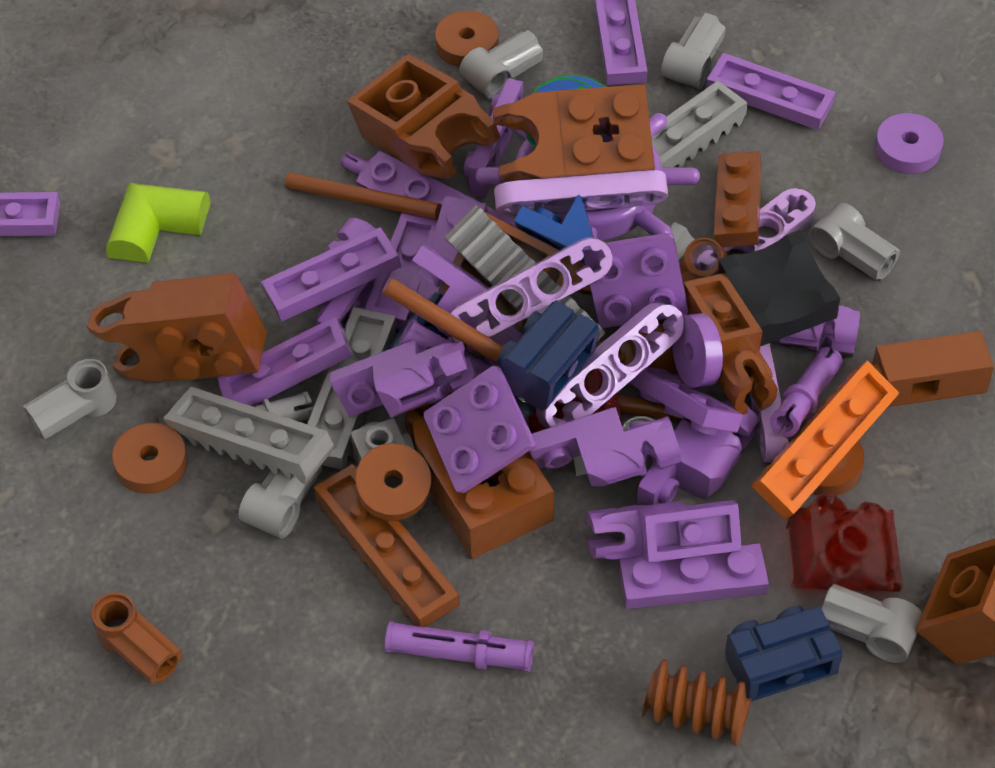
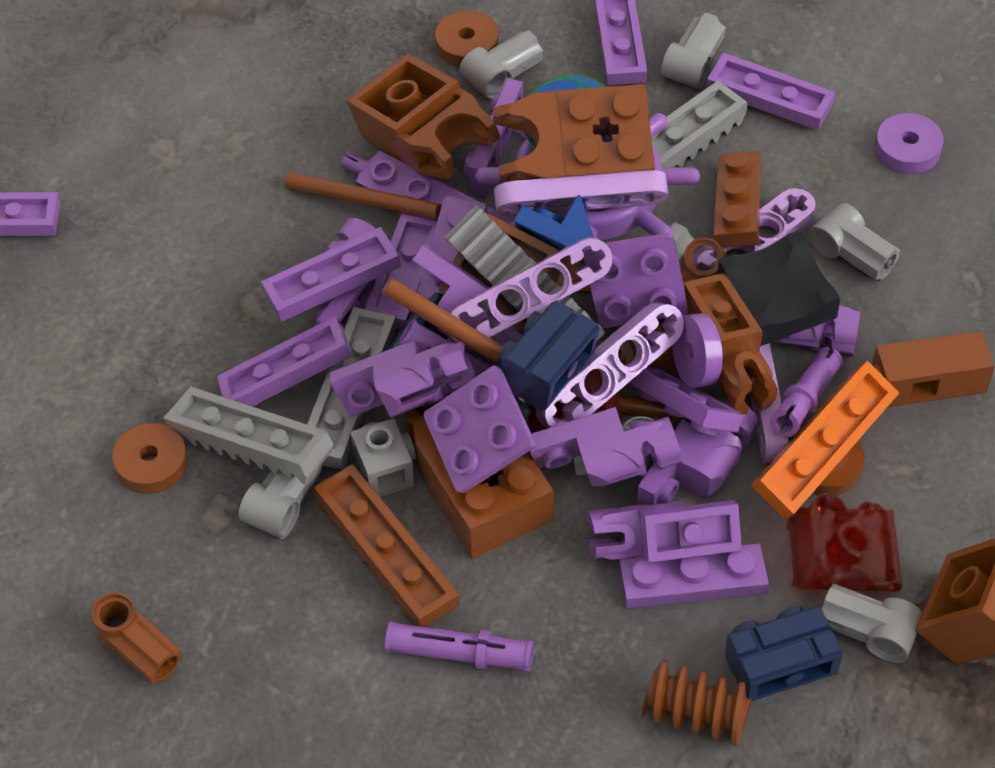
(83, 393): light grey piece -> none
(150, 210): lime brick -> none
(184, 329): dark orange brick -> none
(285, 407): light grey pin -> none
(389, 502): dark orange piece -> none

